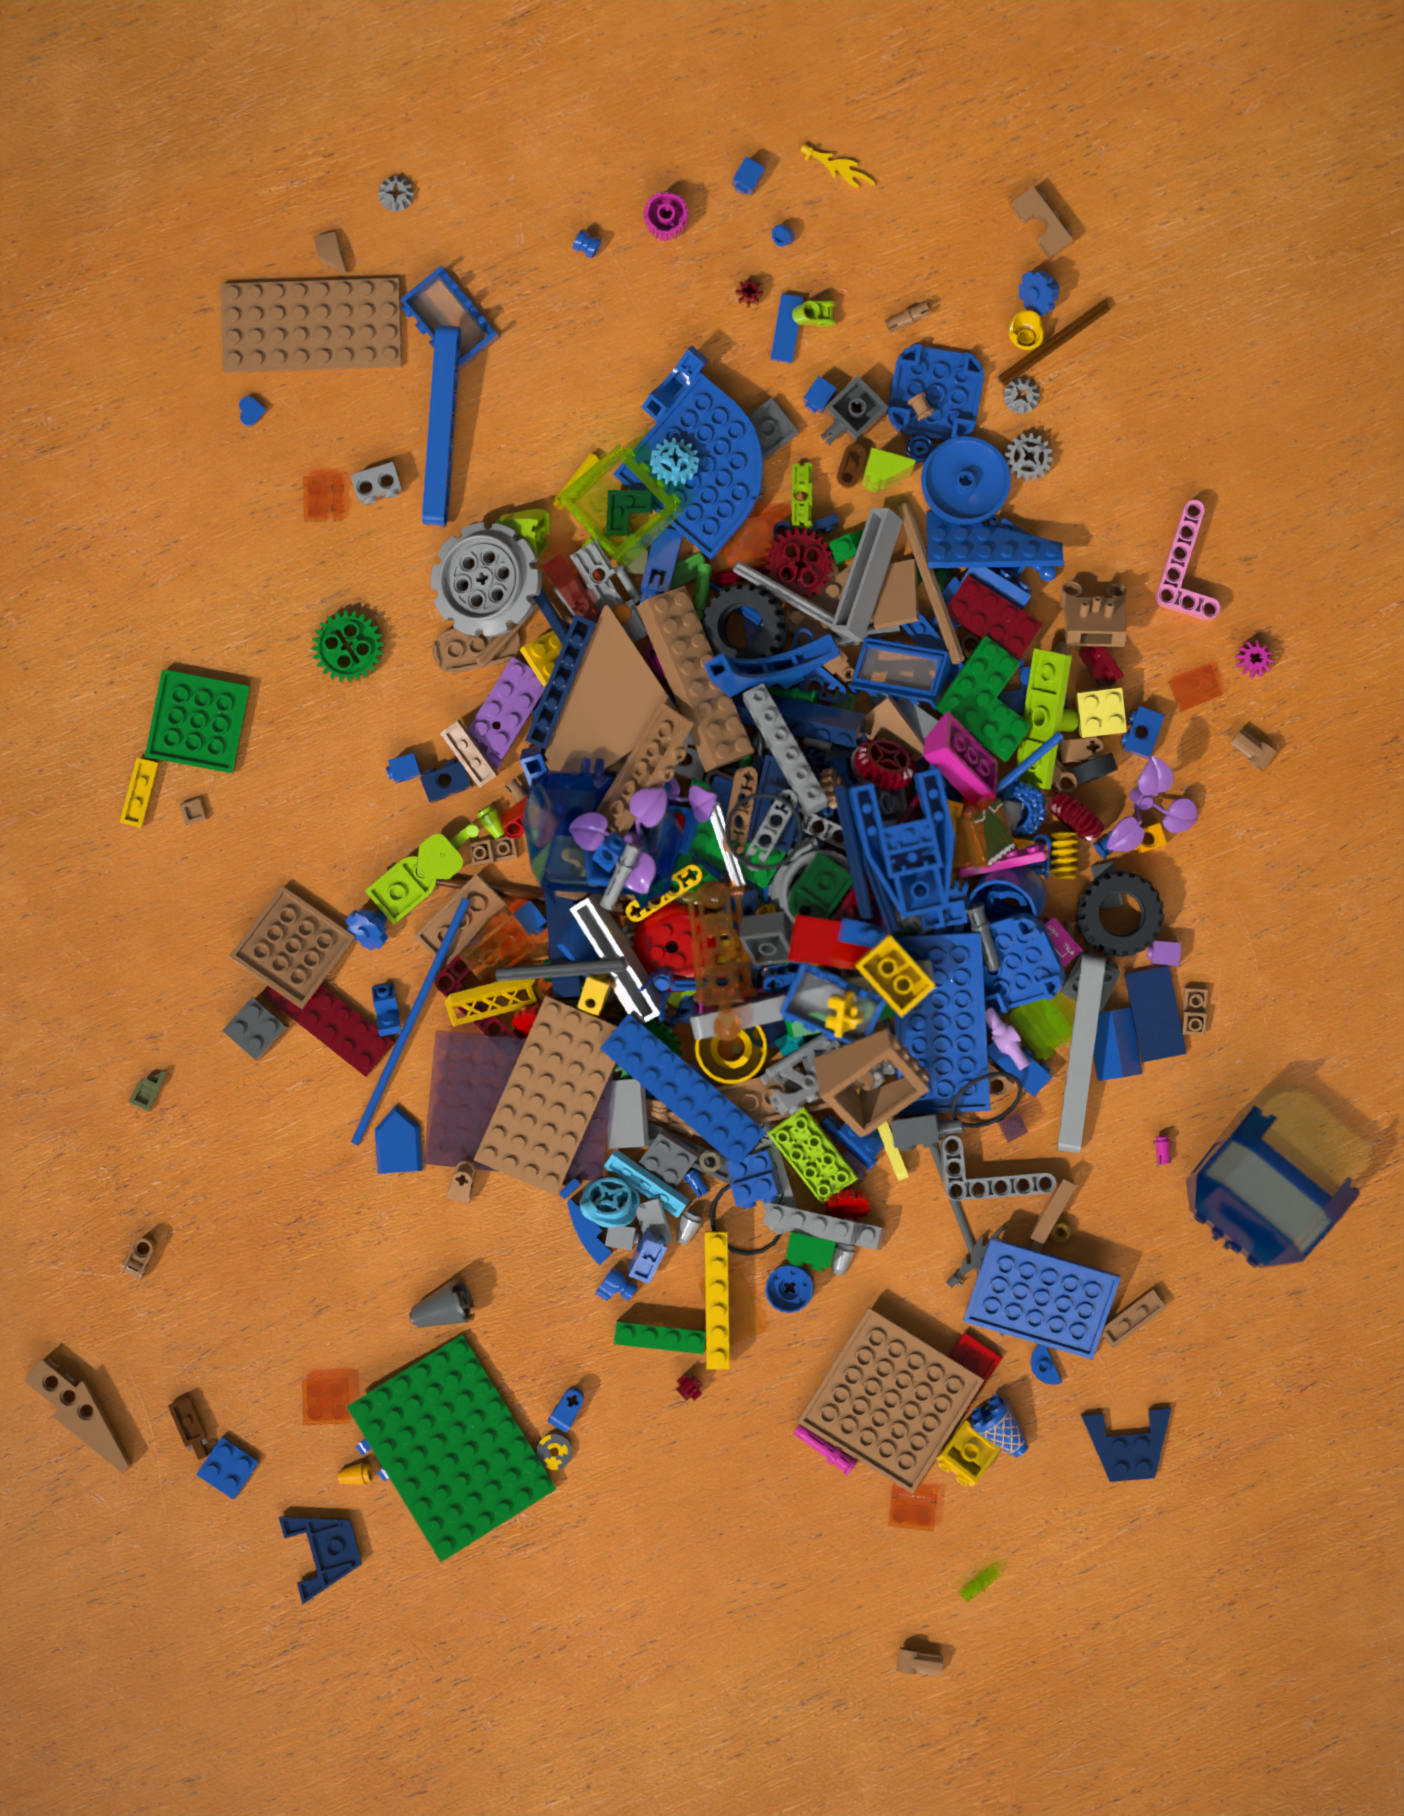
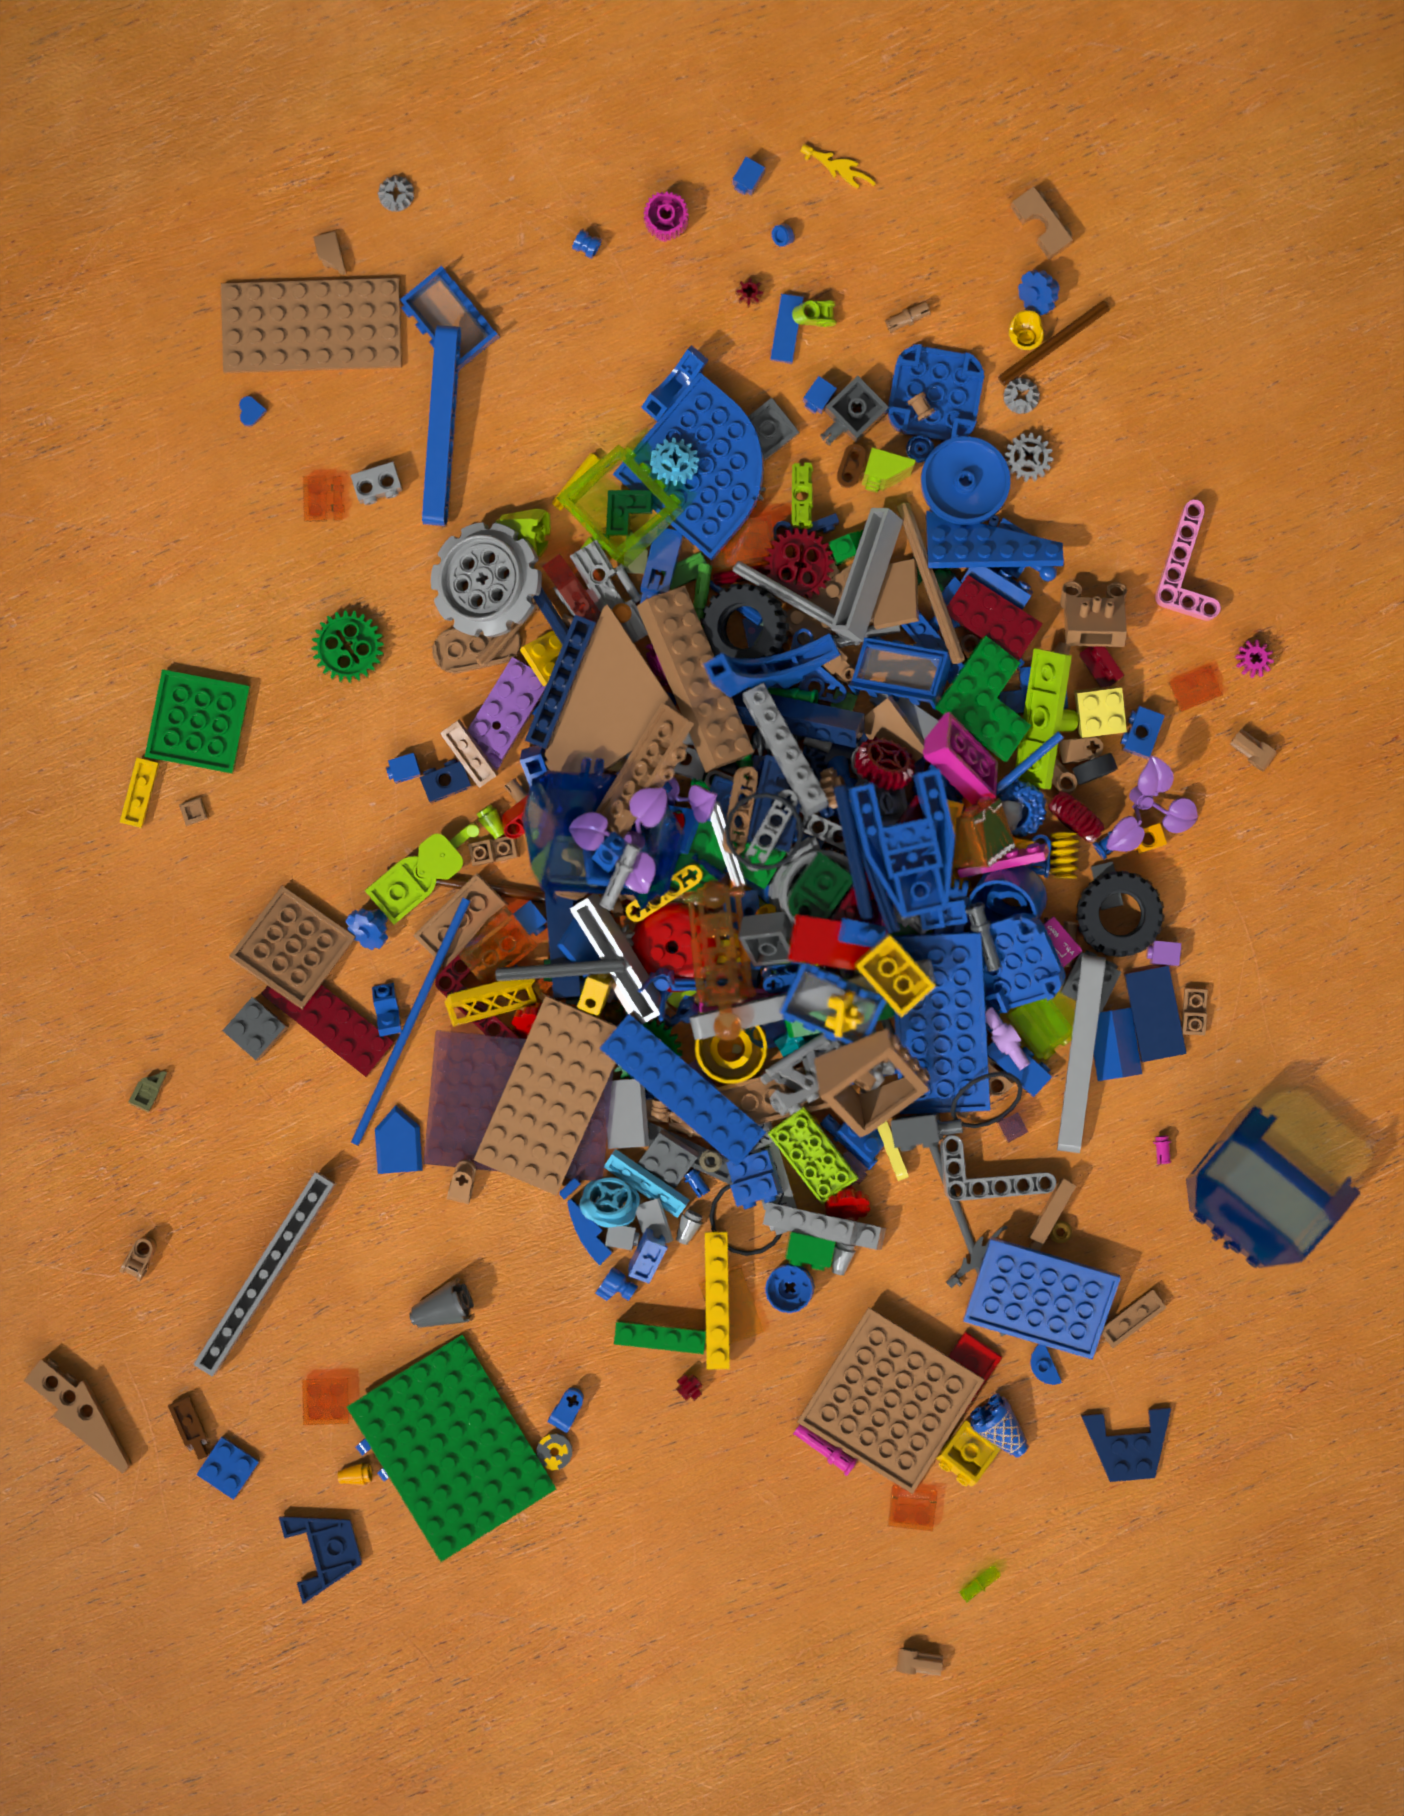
(264, 1274): none -> light grey brick

